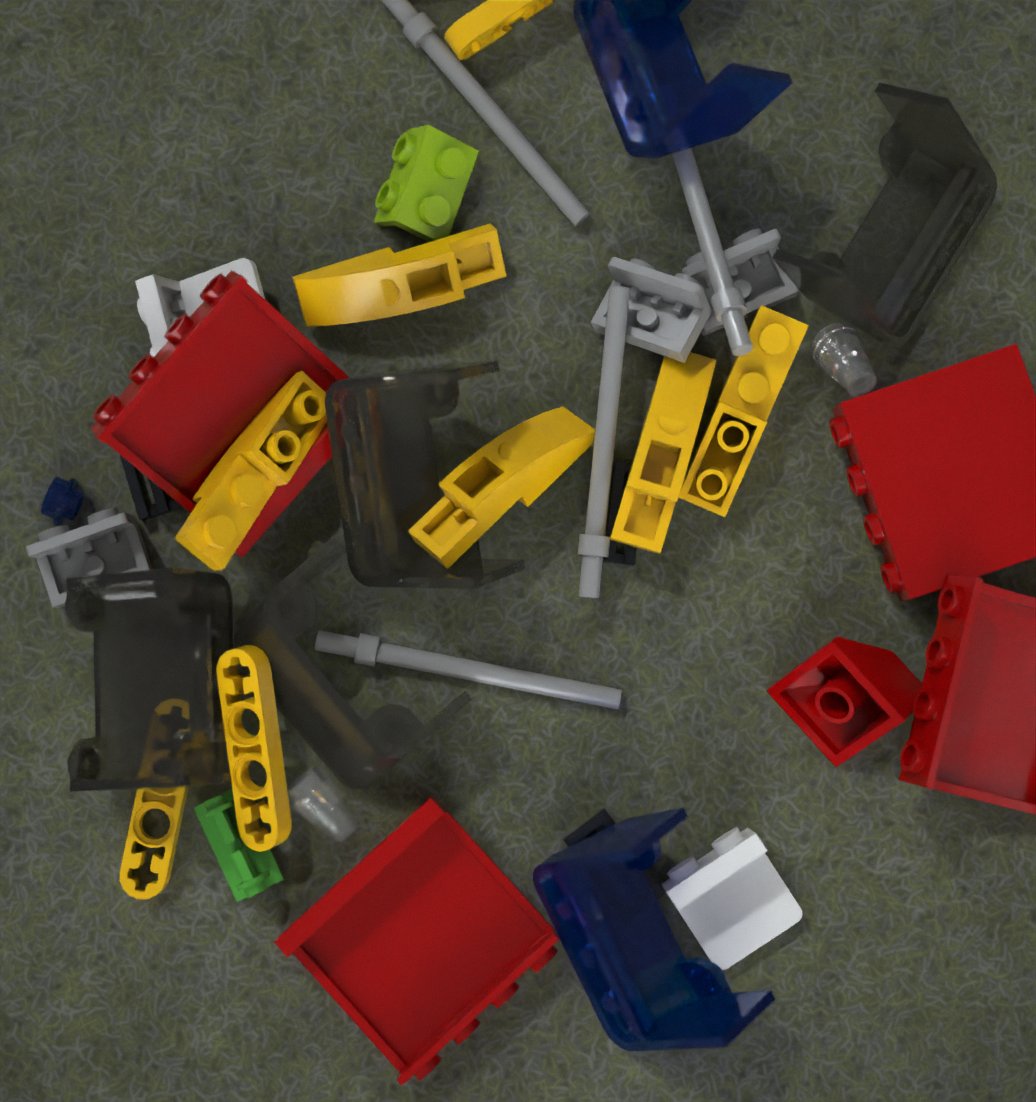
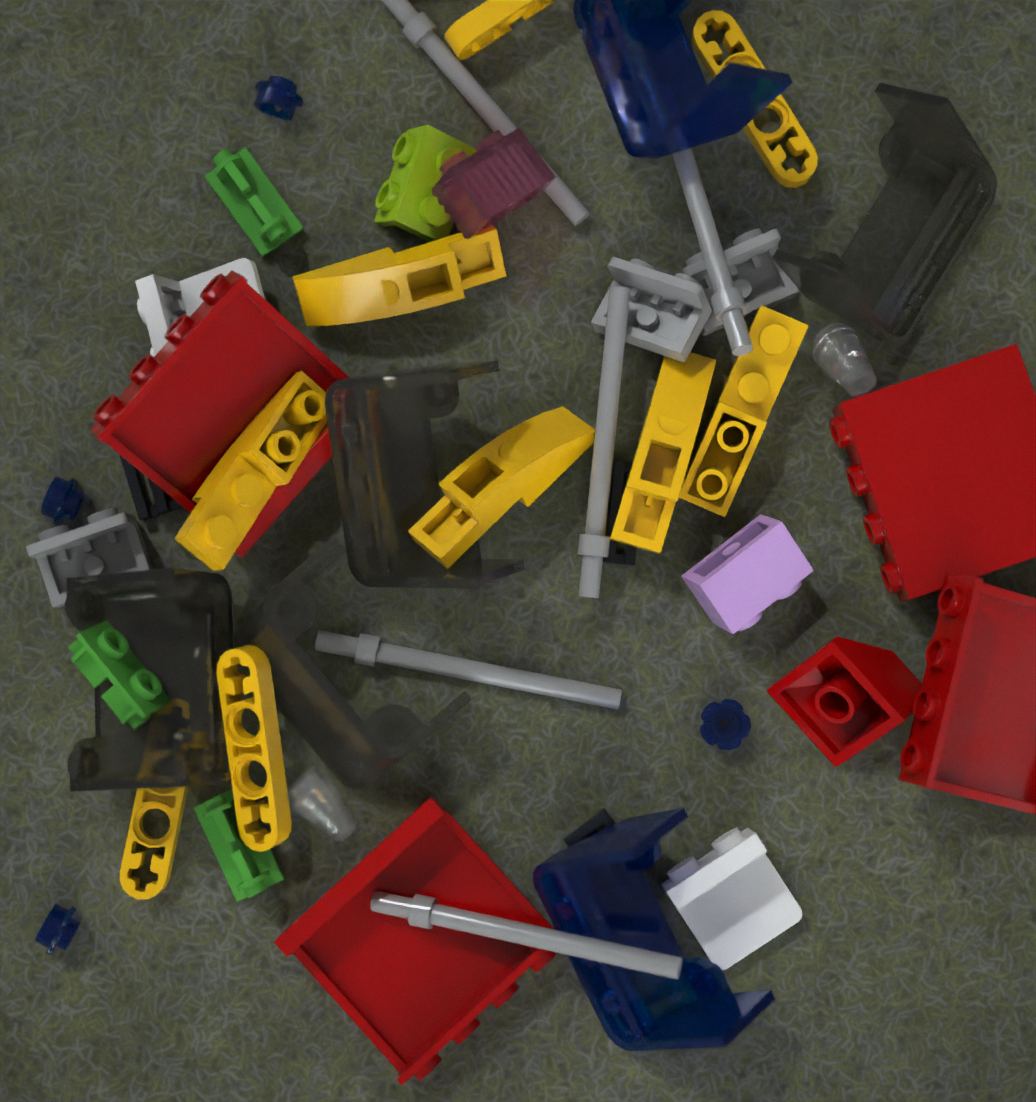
(58, 929): none -> clear blue plate
(104, 655): none -> bright green hinge
(253, 200): none -> bright green hinge
(277, 92): none -> clear blue plate
(426, 912): none -> light grey bar
(491, 181): none -> clear pink brick
(725, 738): none -> clear blue plate
(748, 574): none -> lavender brick
(799, 143): none -> yellow beam

